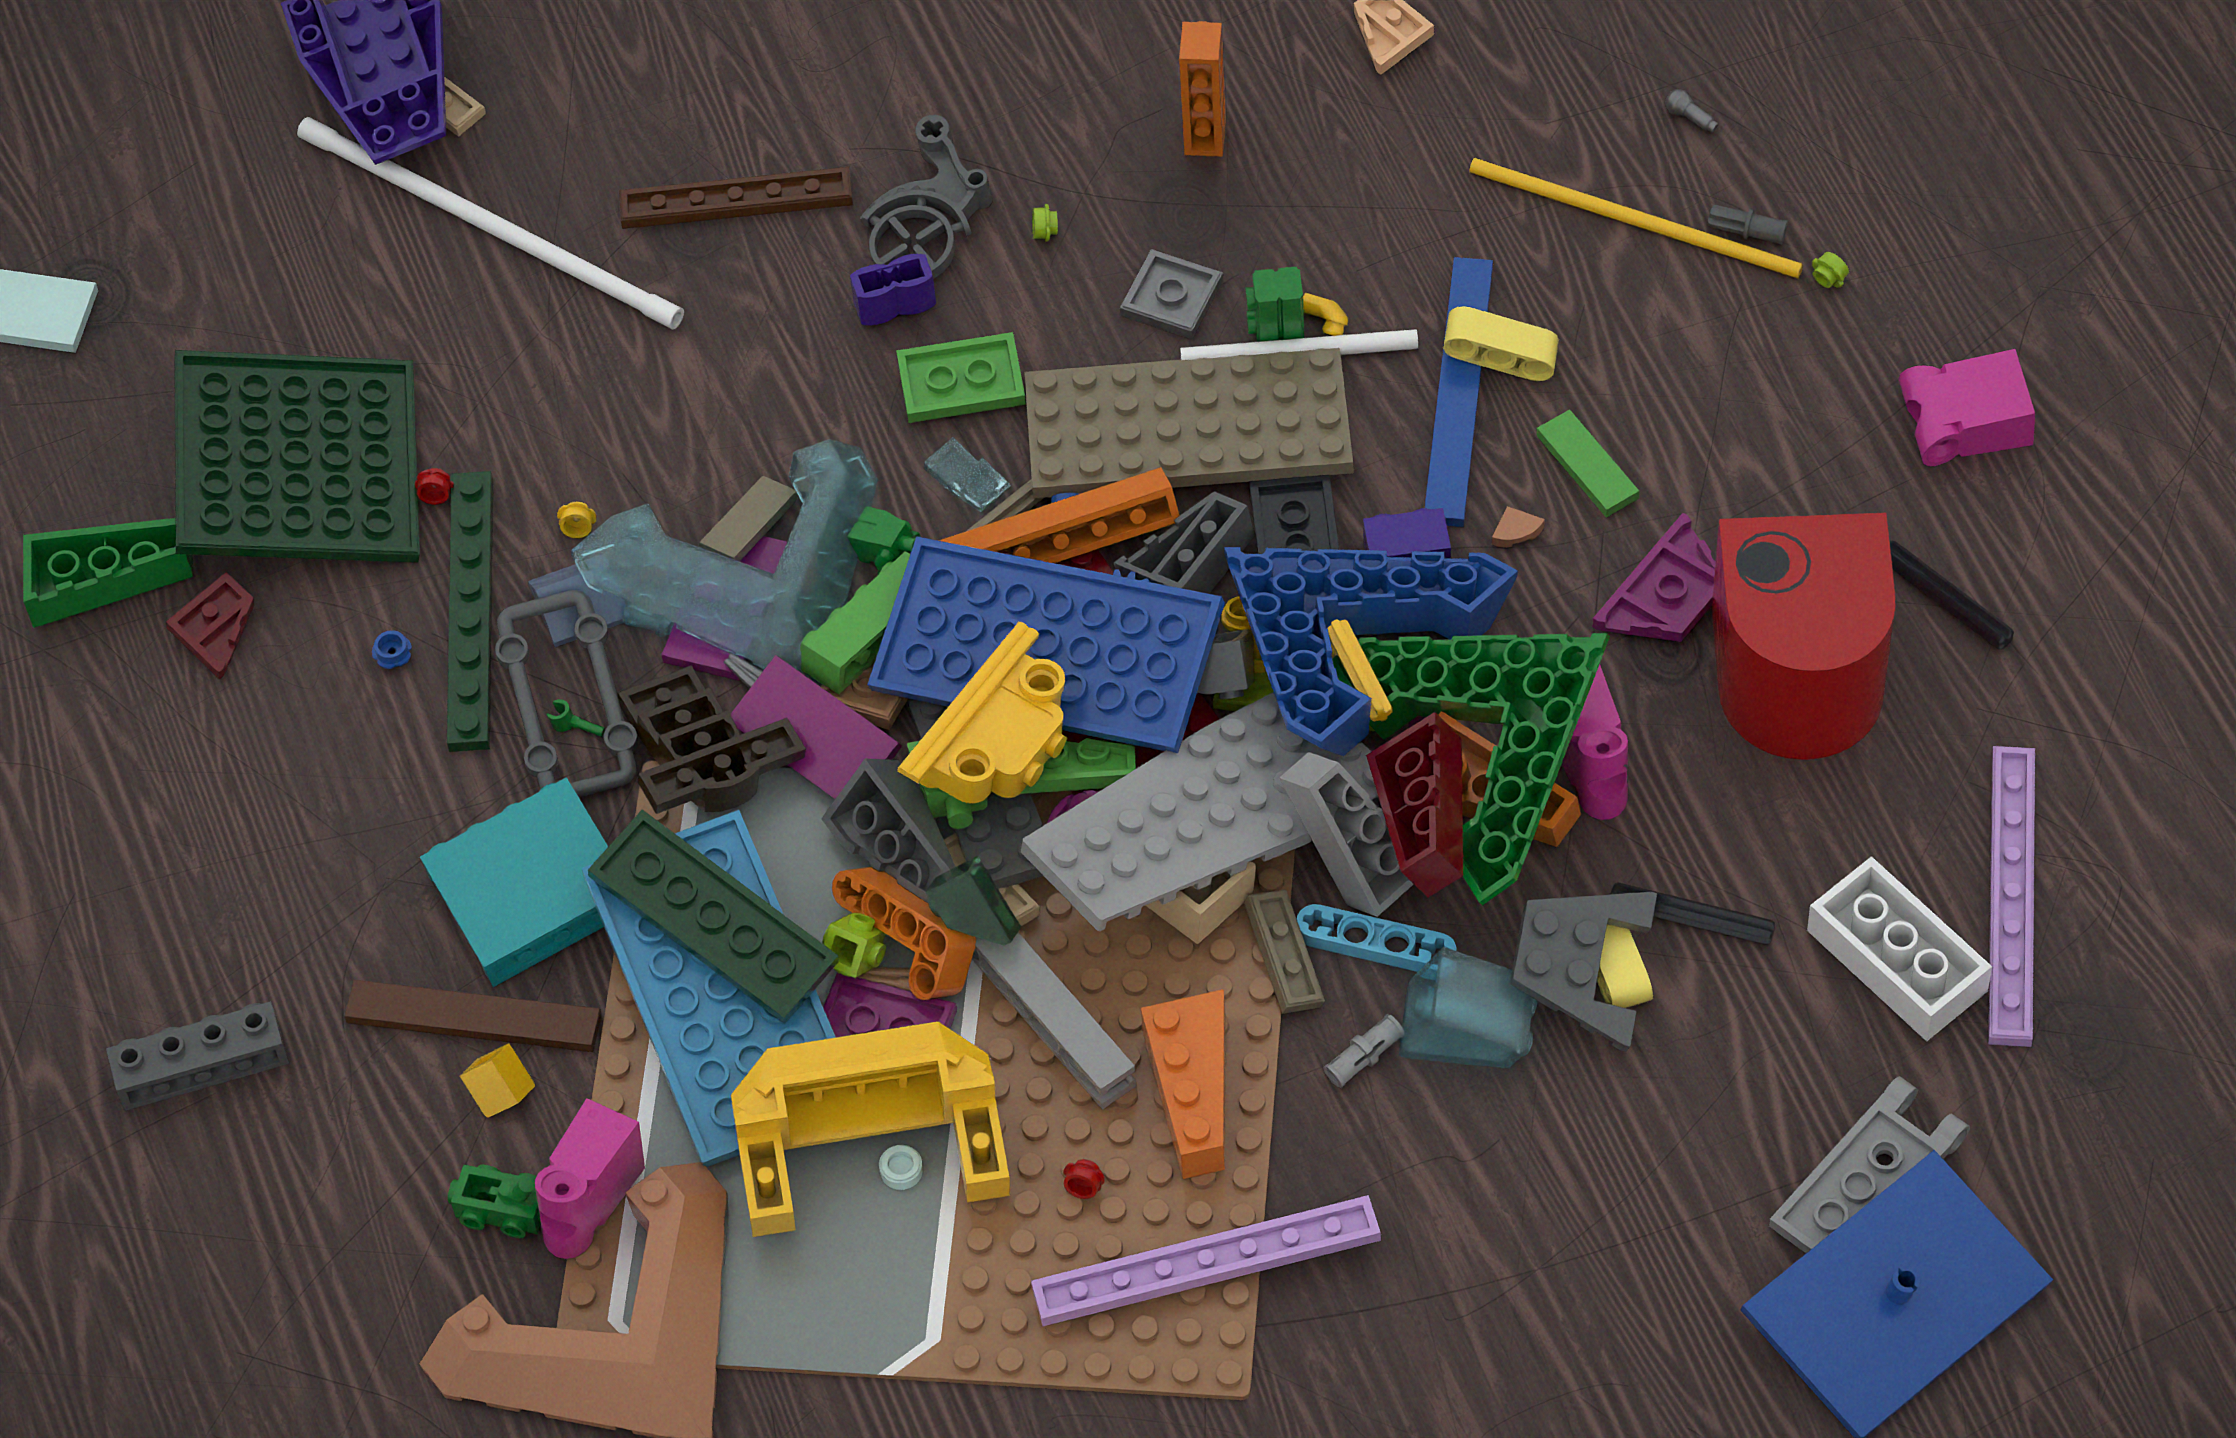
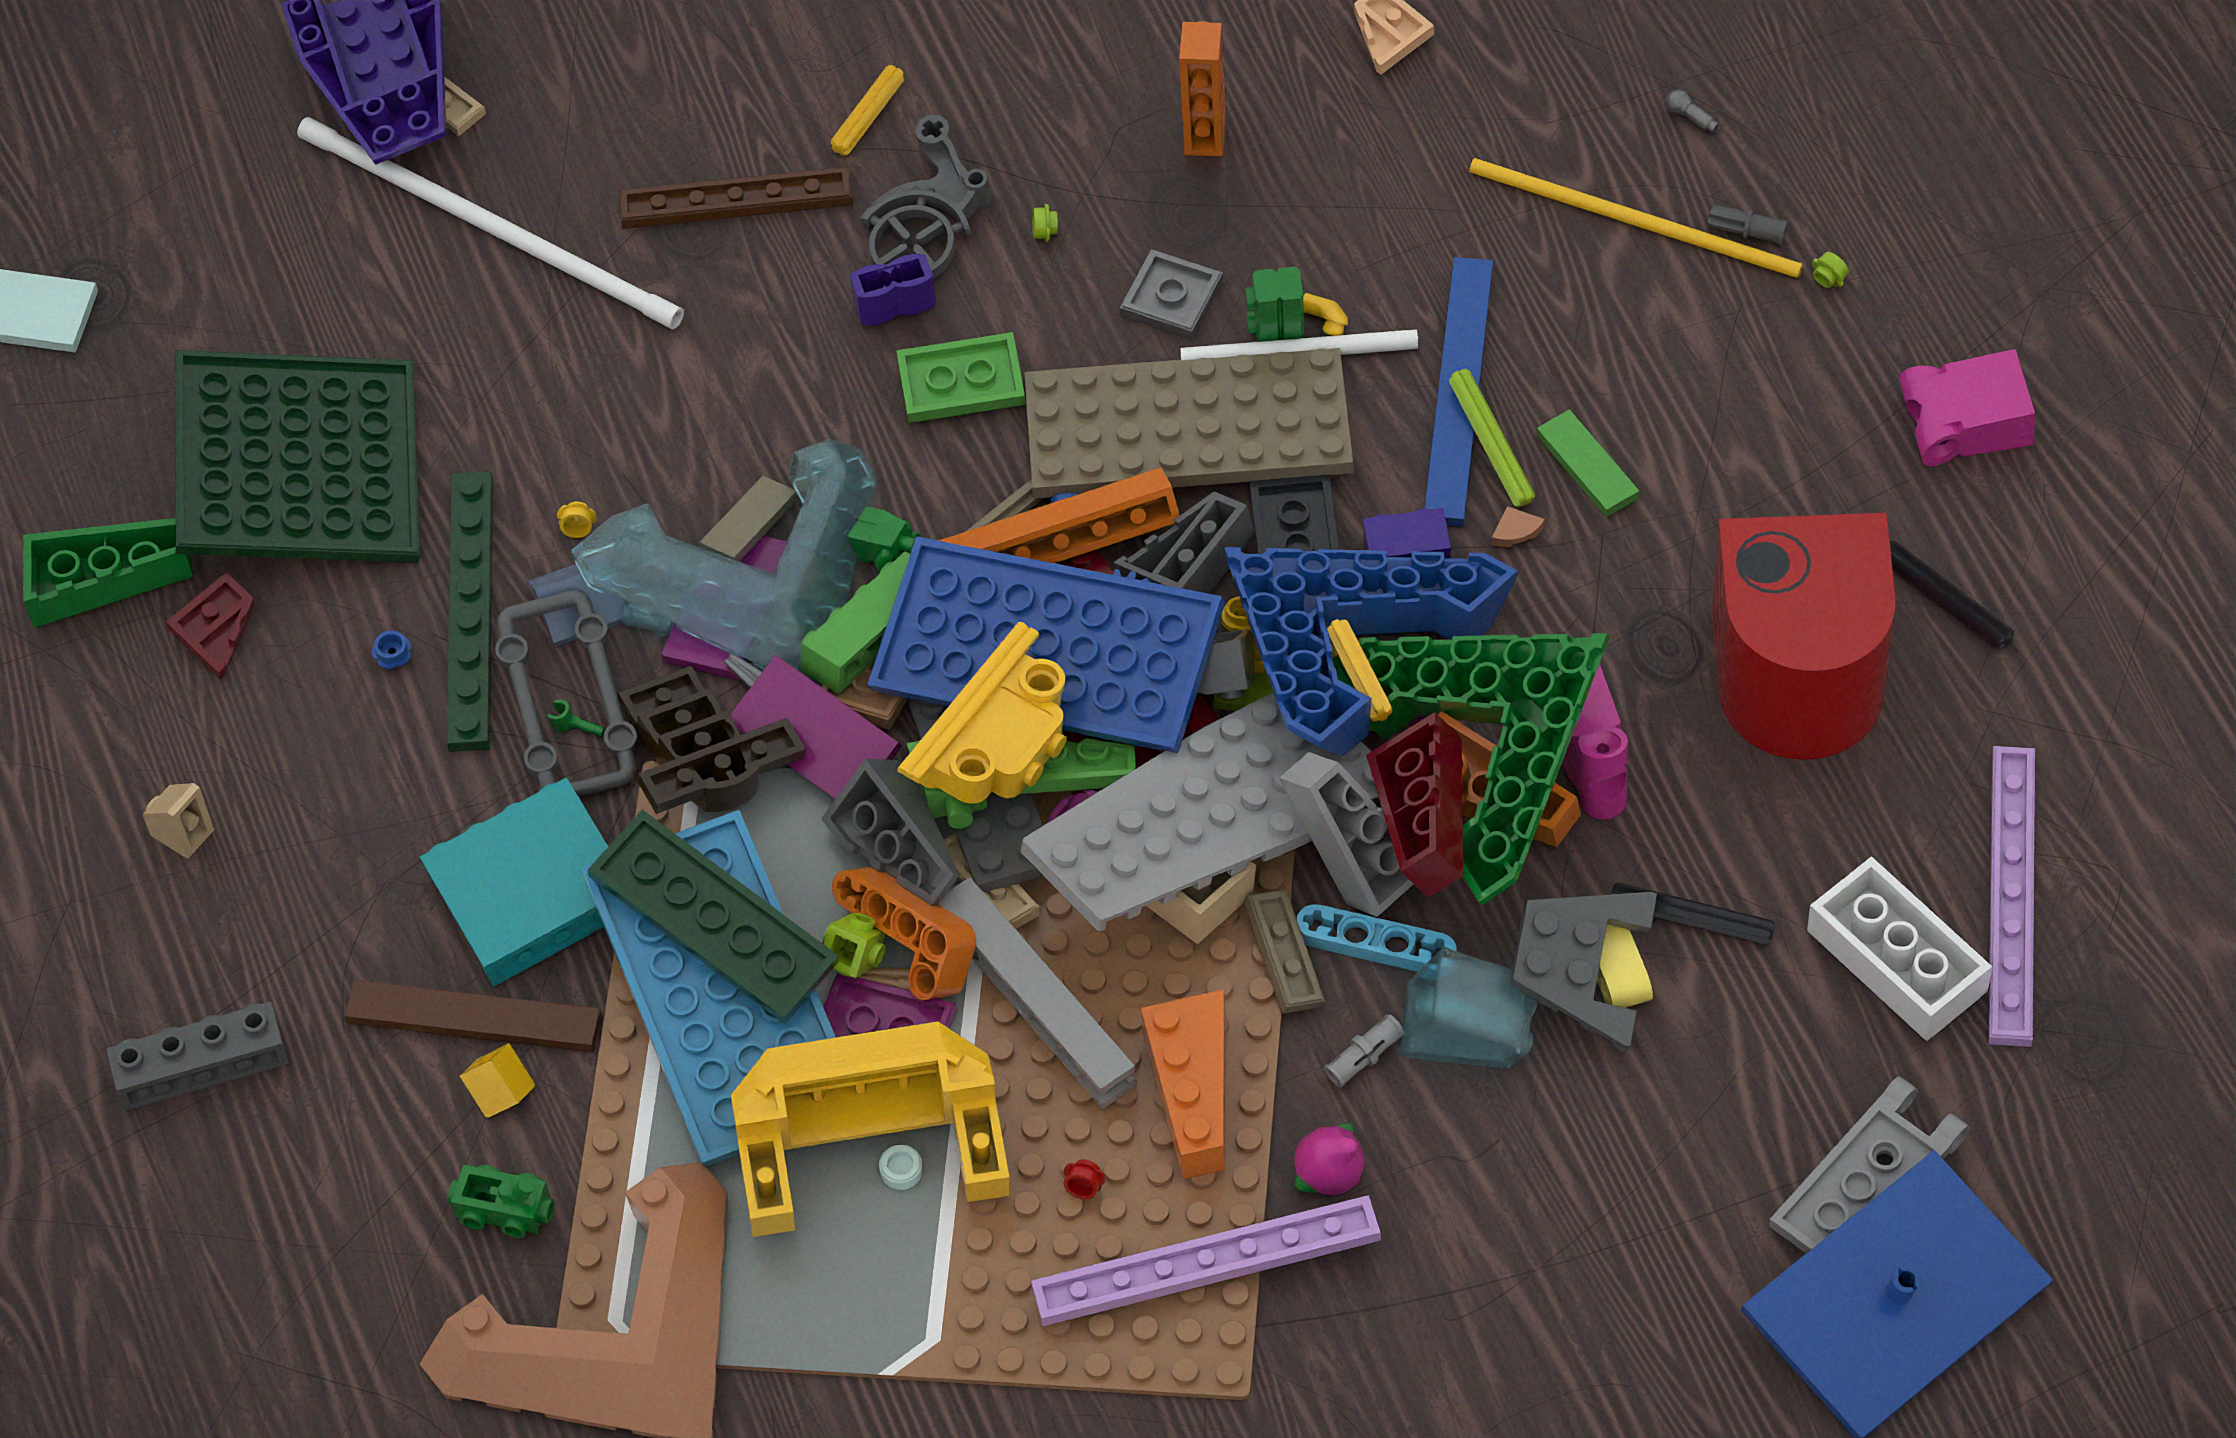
(179, 818): none -> tan slope
(433, 486): red plate -> none
(587, 1177): dark pink piece -> none
(867, 110): none -> yellow axle
(966, 477): clear light blue slope -> none
(972, 903): clear green slope -> none
(1329, 1160): none -> dark pink hat
(1492, 438): none -> lime axle
(1501, 343): light yellow beam -> none
(1666, 589): magenta wing -> none

